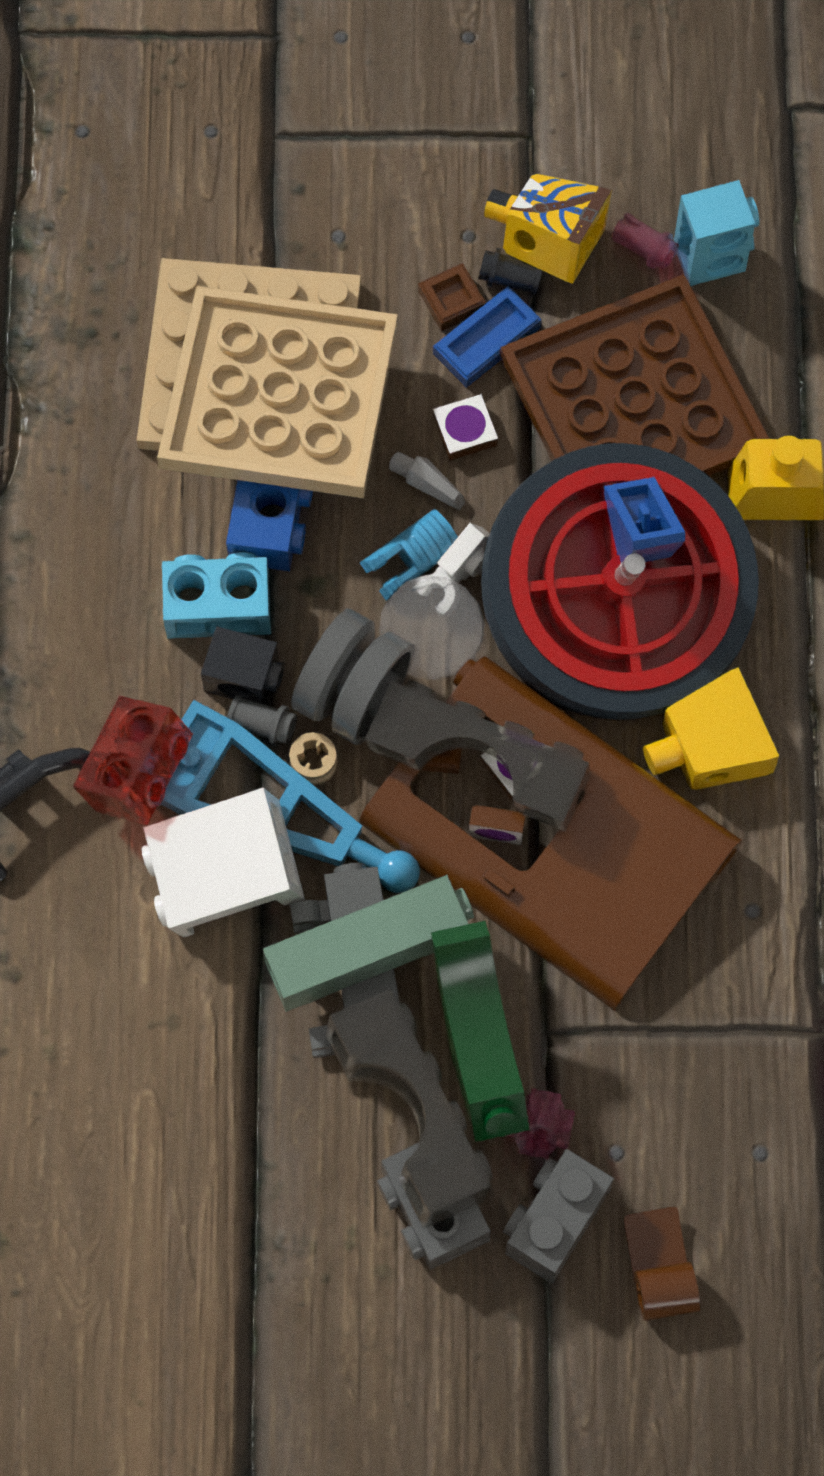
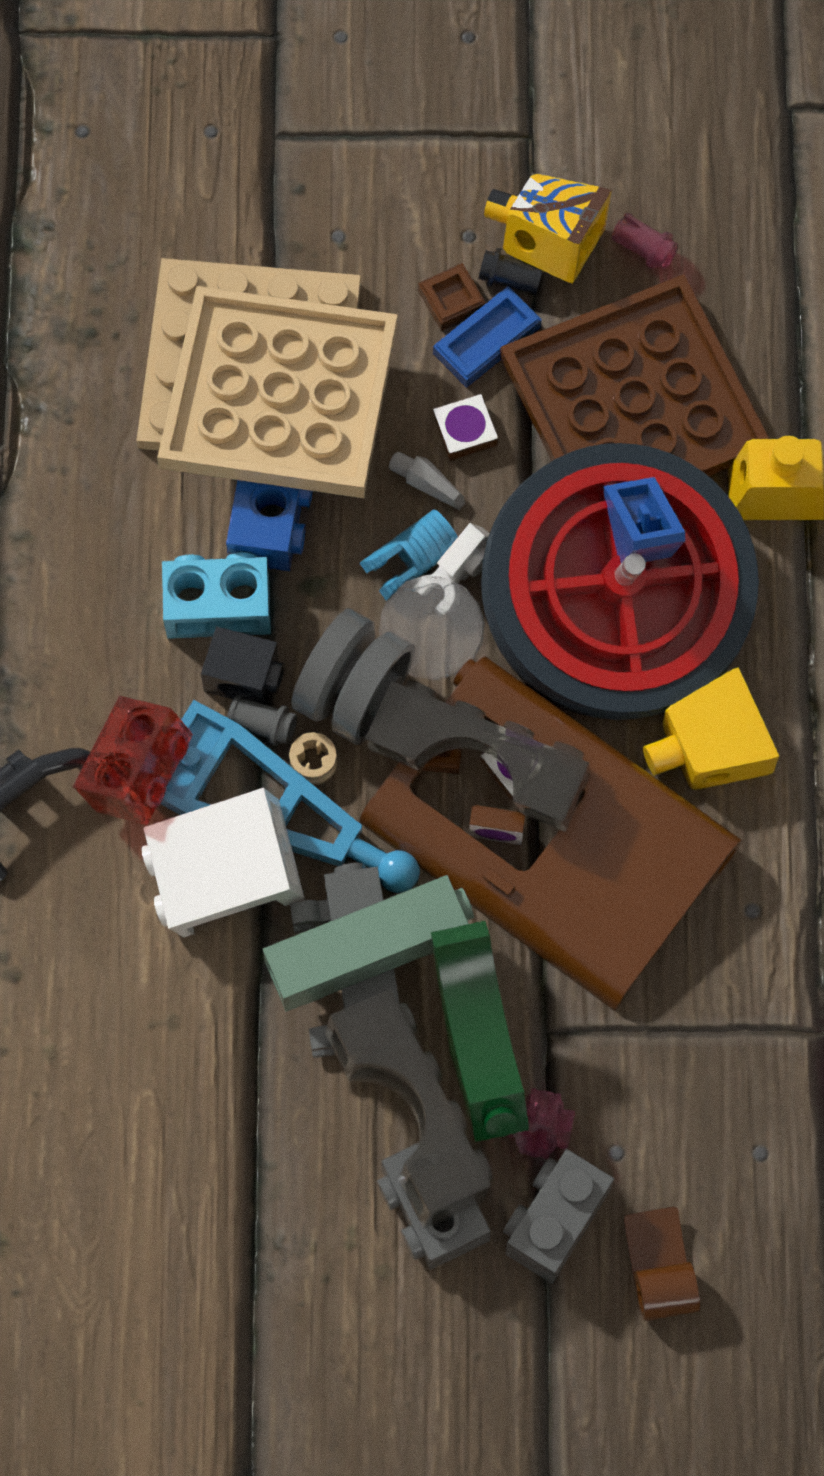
(715, 232): medium azure brick -> none

